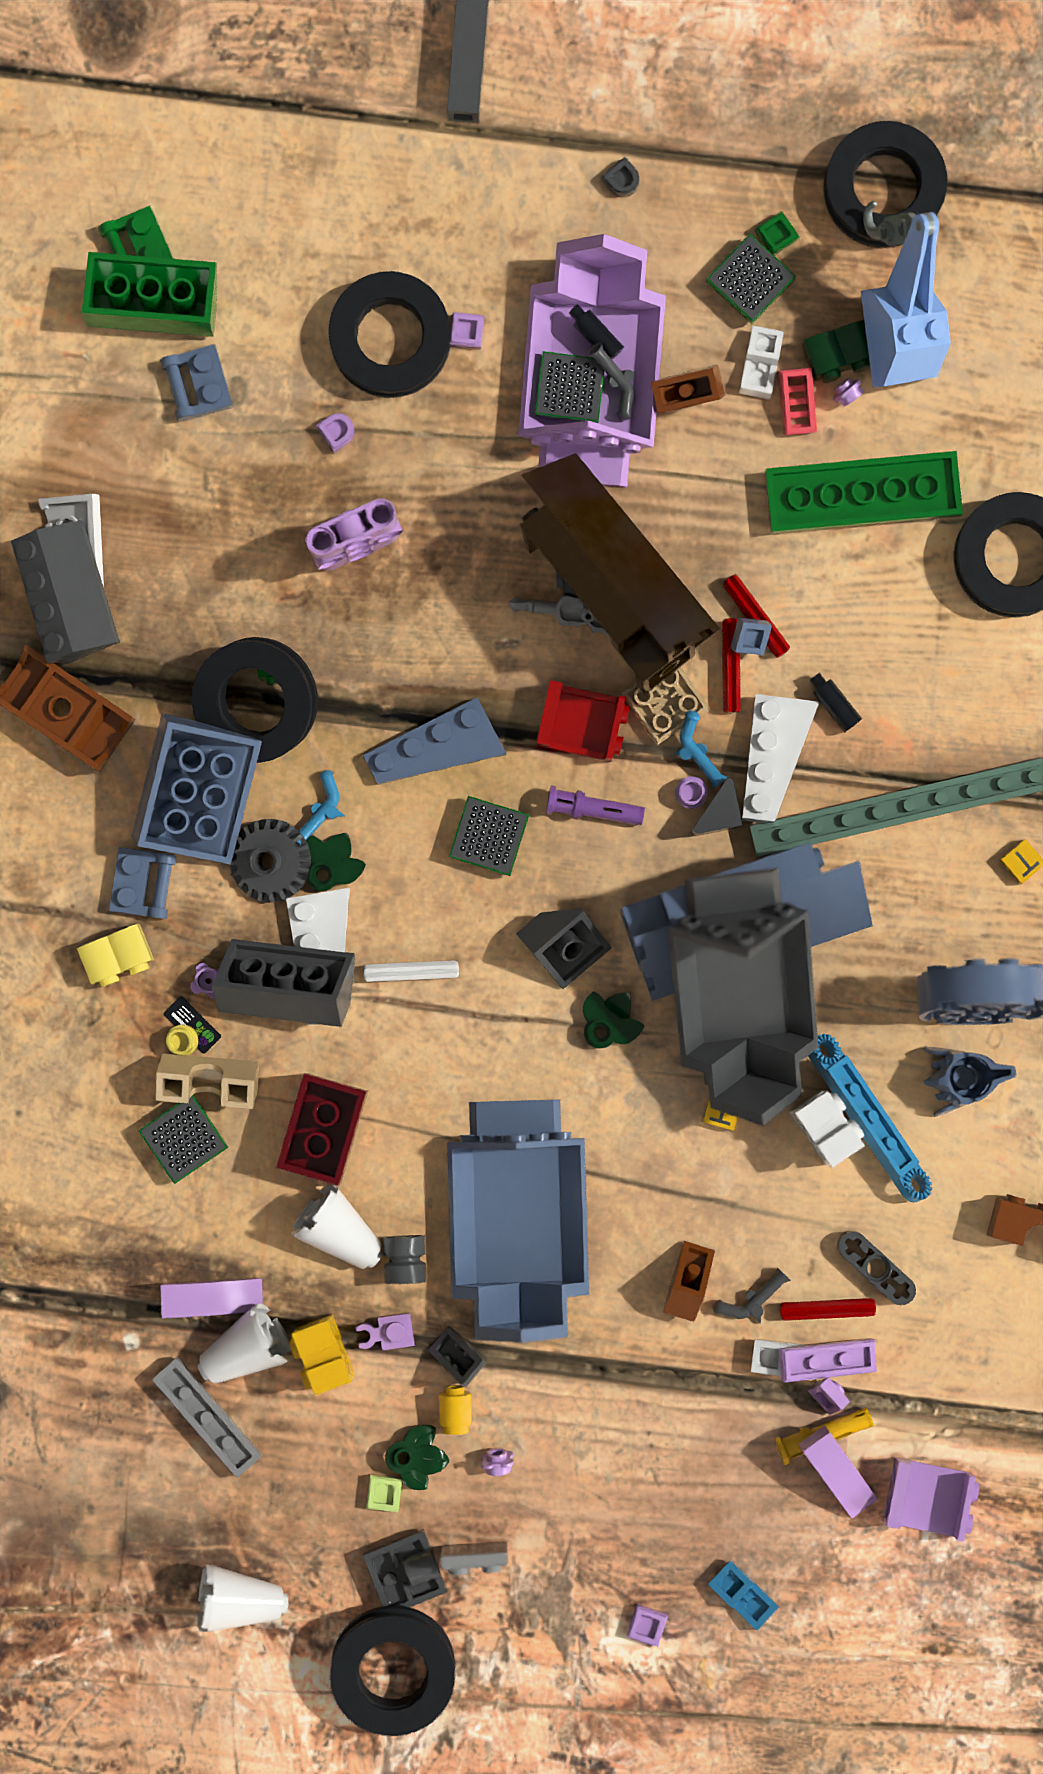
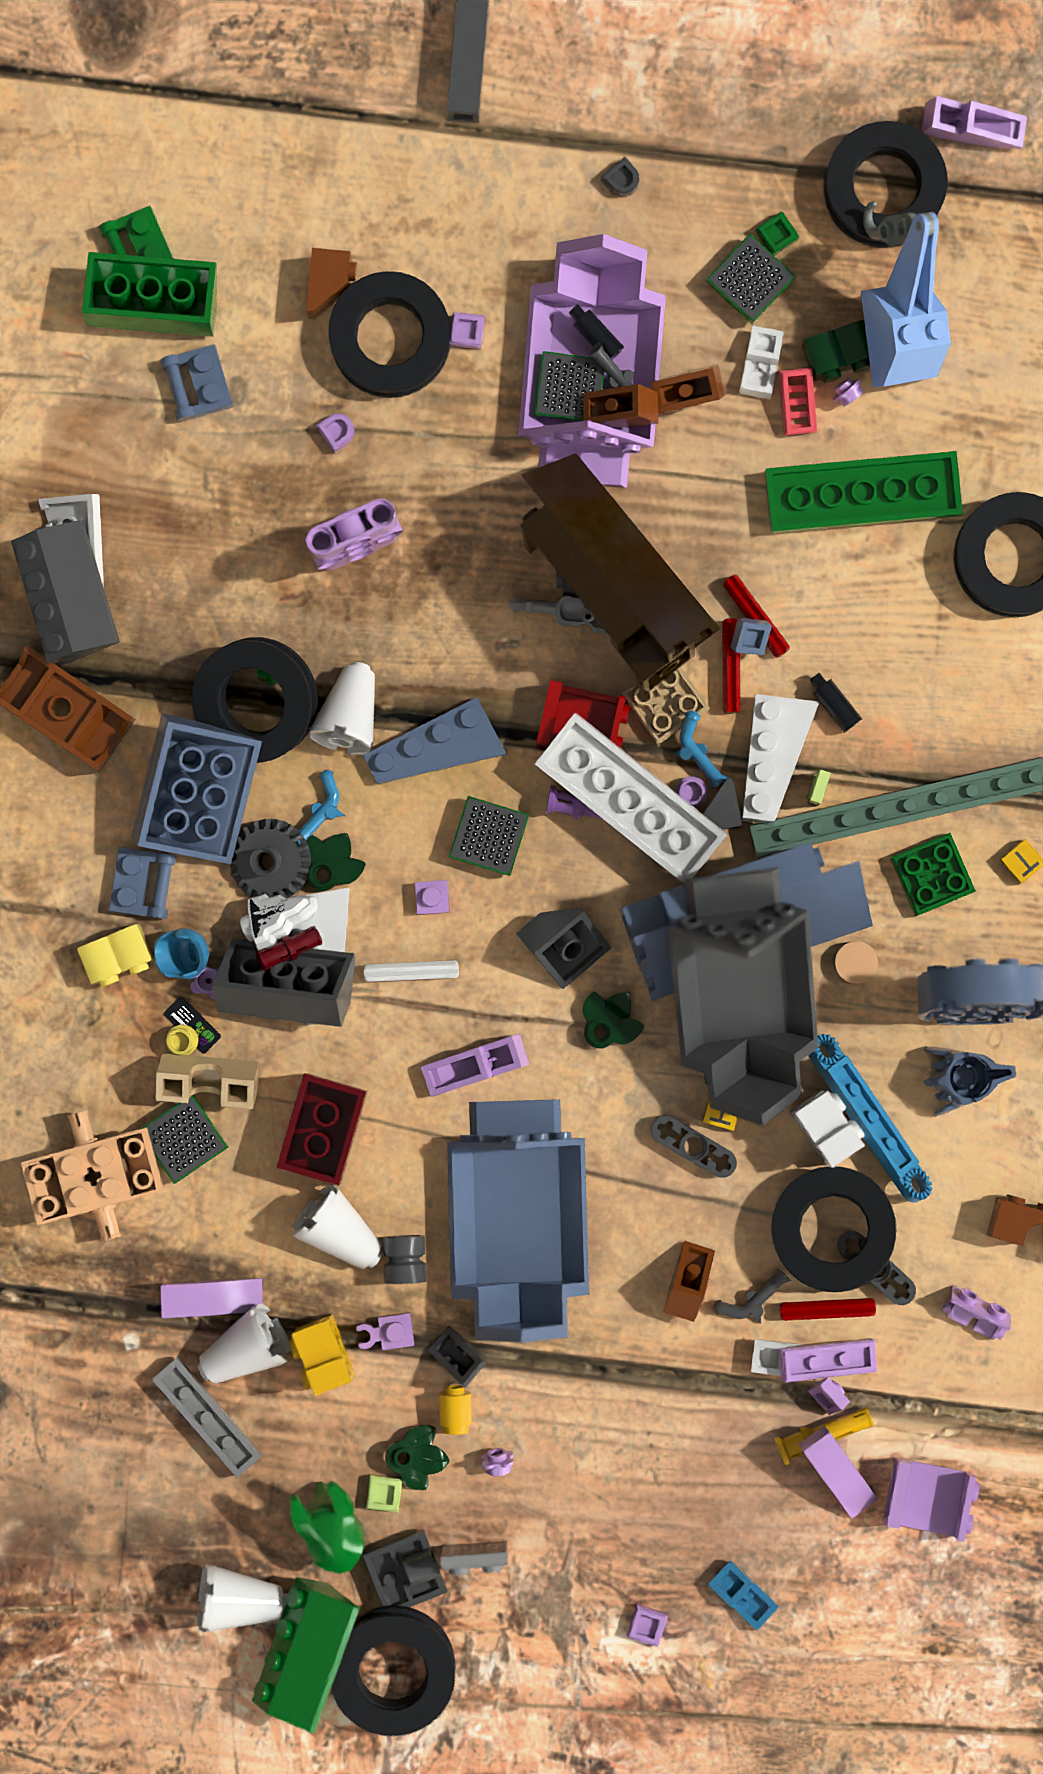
(61, 1184): none -> light nougat slope
(181, 953): none -> dark azure hair
(274, 917): none -> white rock
(288, 948): none -> dark red pin
(305, 1653): none -> green slope
(328, 279): none -> dark orange slope
(329, 1527): none -> green piece
(348, 712): none -> white cone
(432, 897): none -> lavender plate
(475, 1065): none -> lavender slope
(622, 406): none -> dark orange slope
(630, 798): none -> white plate
(718, 1151): none -> dark grey beam
(818, 787): none -> yellowish green tile
(841, 1183): none -> black tyre
(856, 962): none -> light nougat piece
(932, 874): none -> green tile
(973, 123): none -> lavender slope
(991, 1318): none -> lavender hinge

